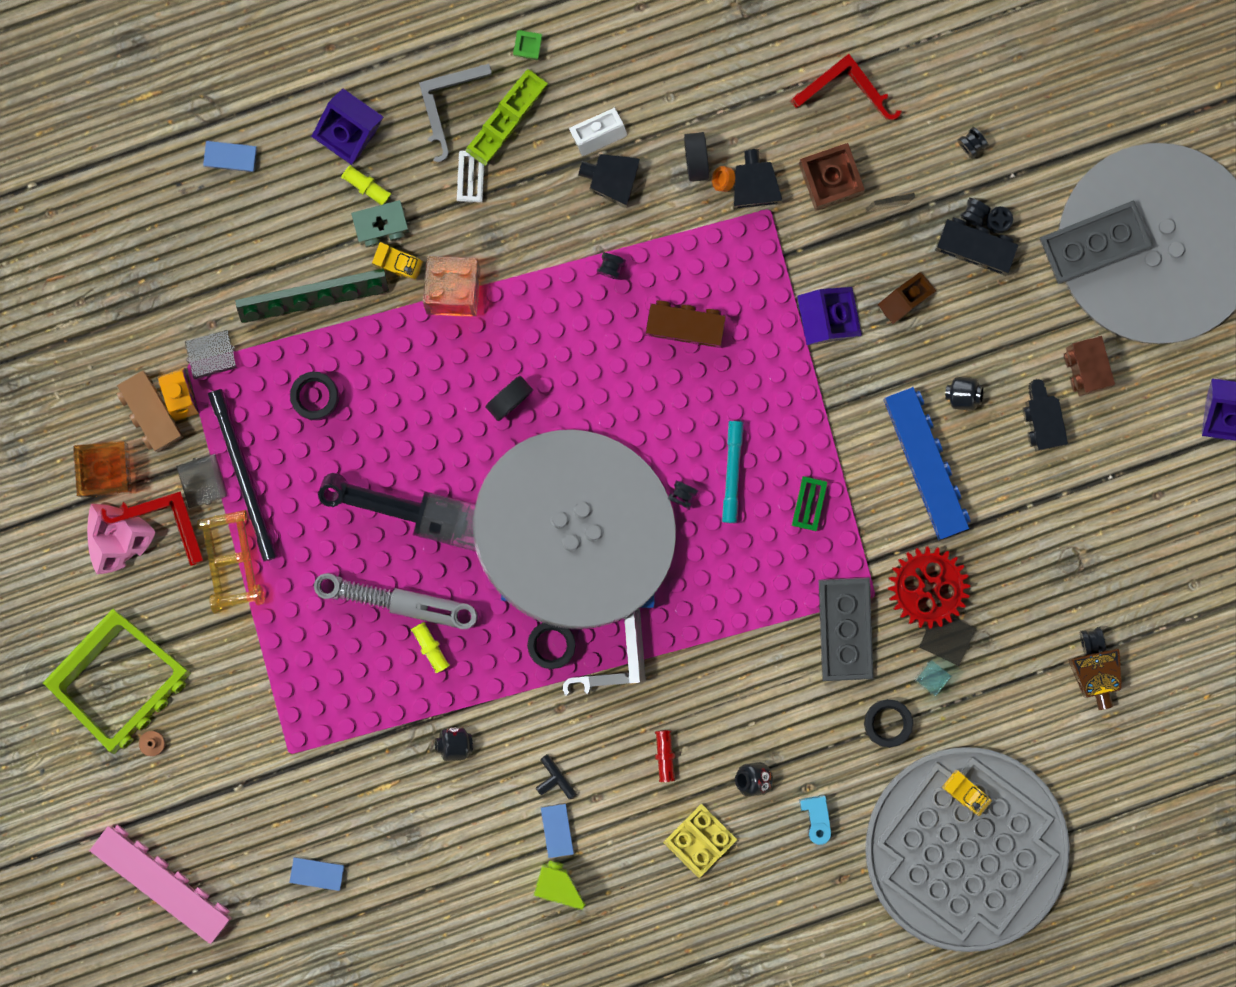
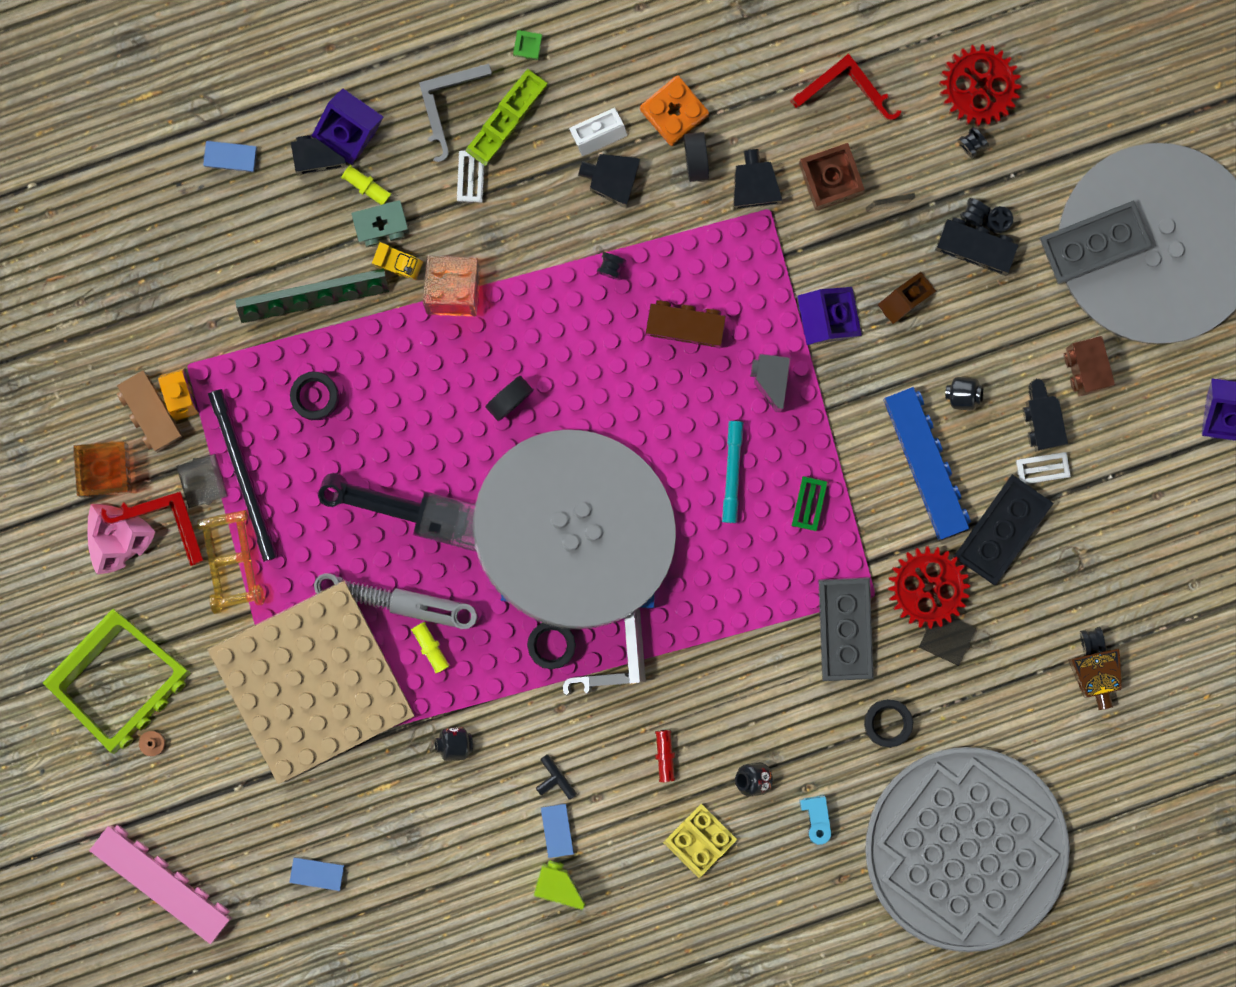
(210, 354): clear smoke piece -> none
(311, 682): none -> tan plate
(314, 156): none -> black slope
(674, 94): none -> orange brick
(683, 492): black wheel -> none
(723, 179): orange tile -> none
(771, 378): none -> dark grey slope
(932, 678): clear light blue brick -> none
(966, 793): yellow leg -> none
(996, 71): none -> red gear
(1003, 529): none -> black tile
(1065, 465): none -> white tile

